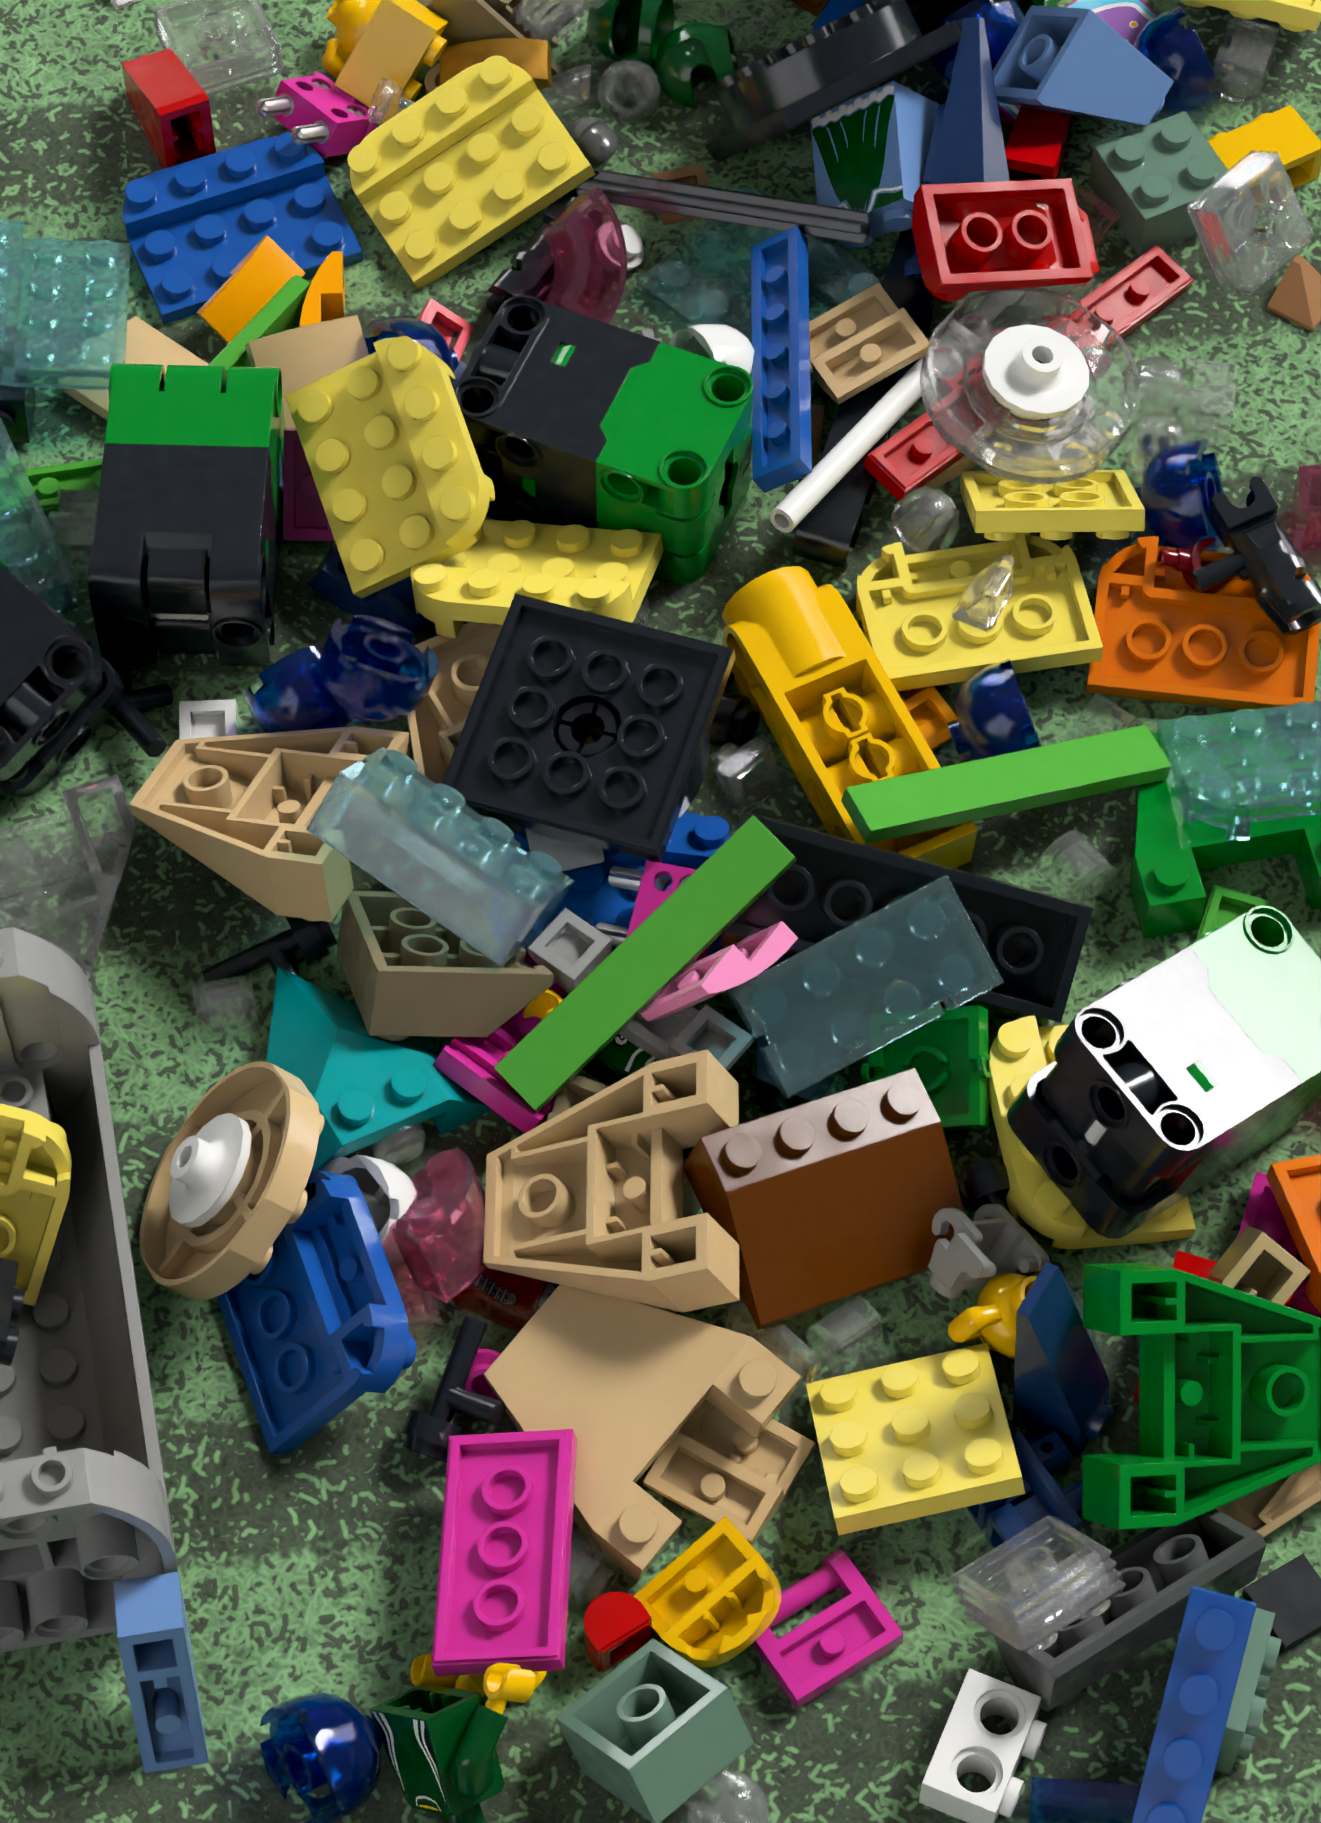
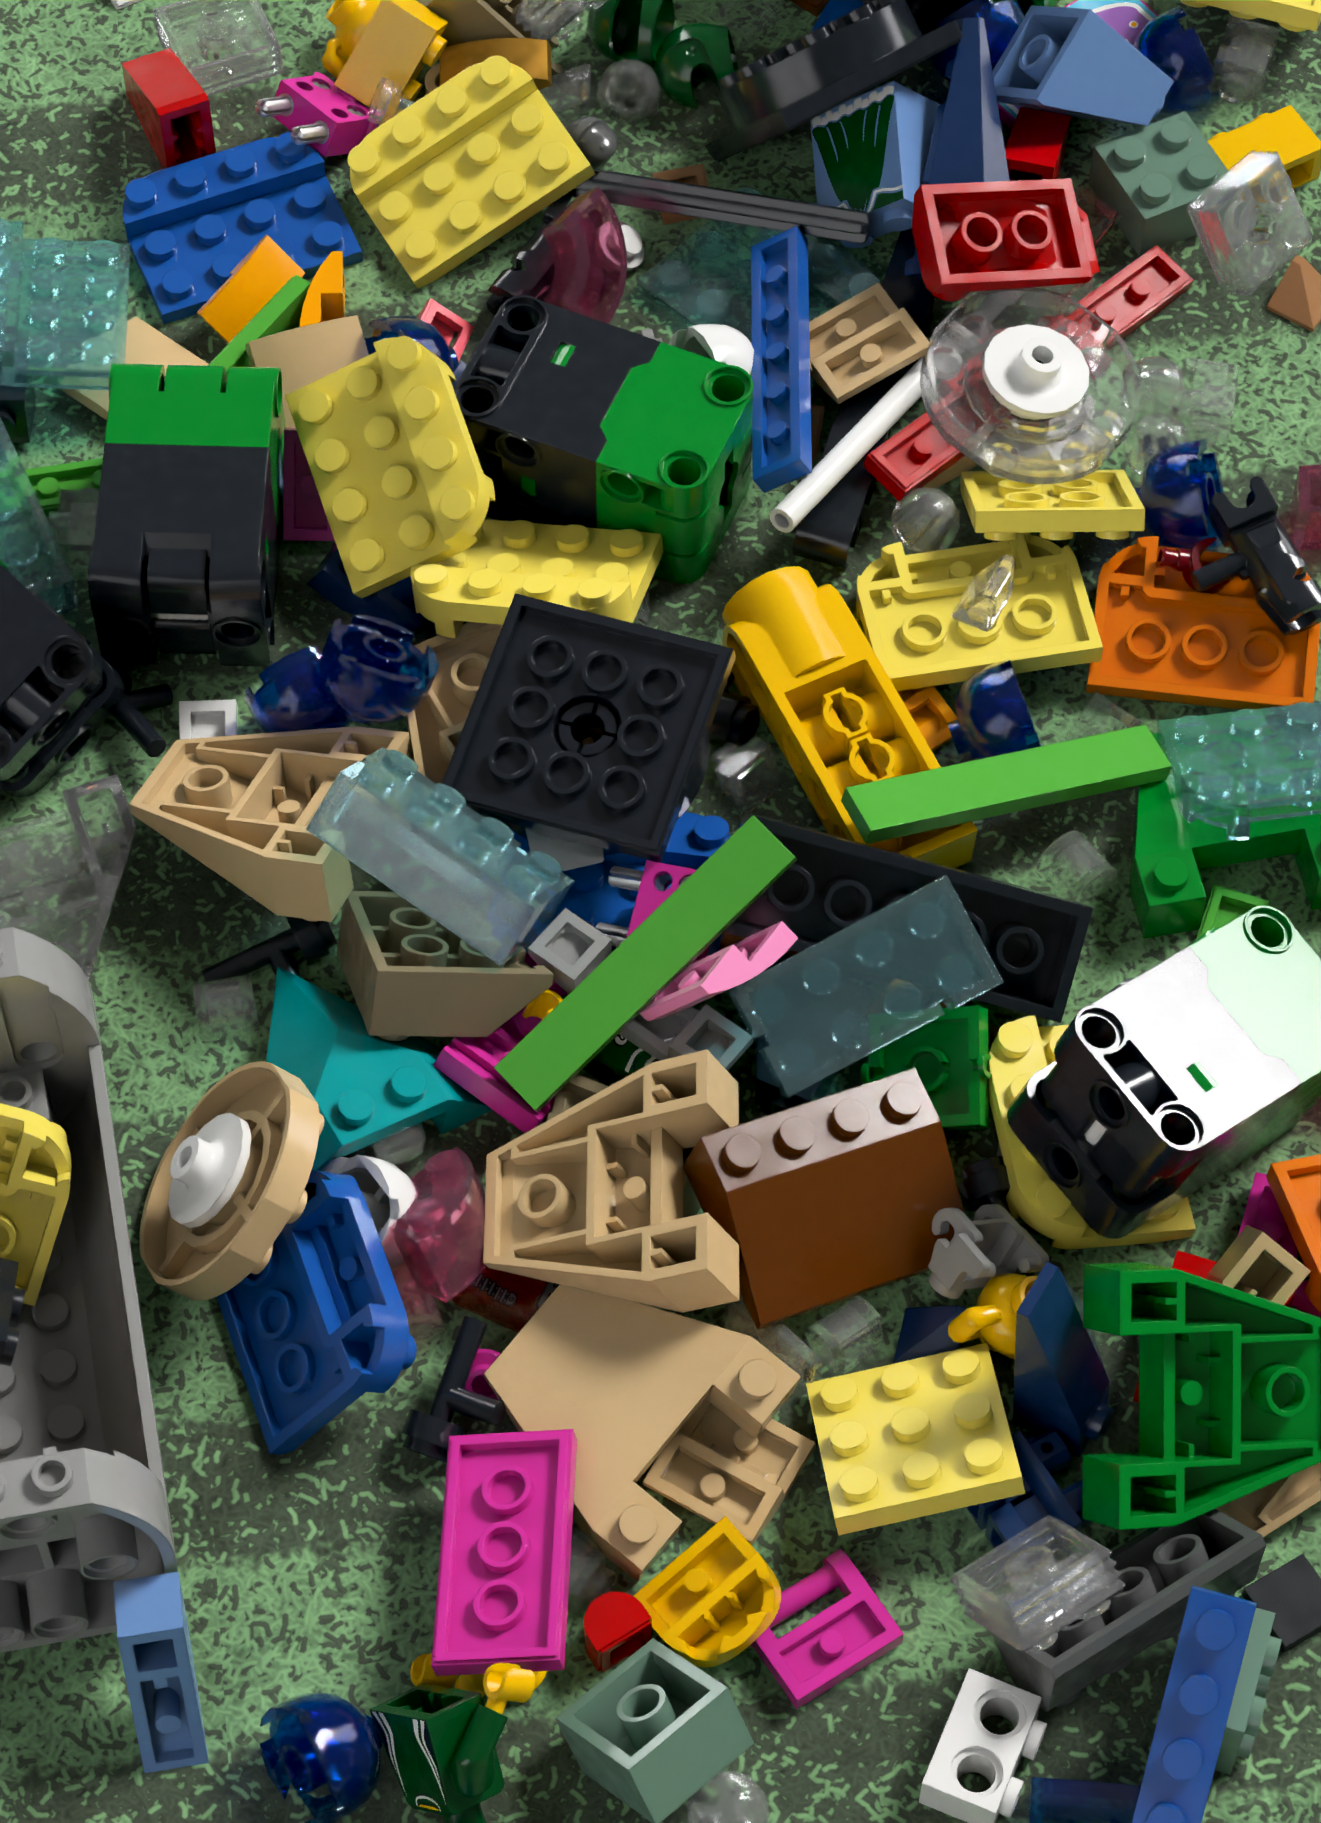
(926, 1332): none -> dark blue slope

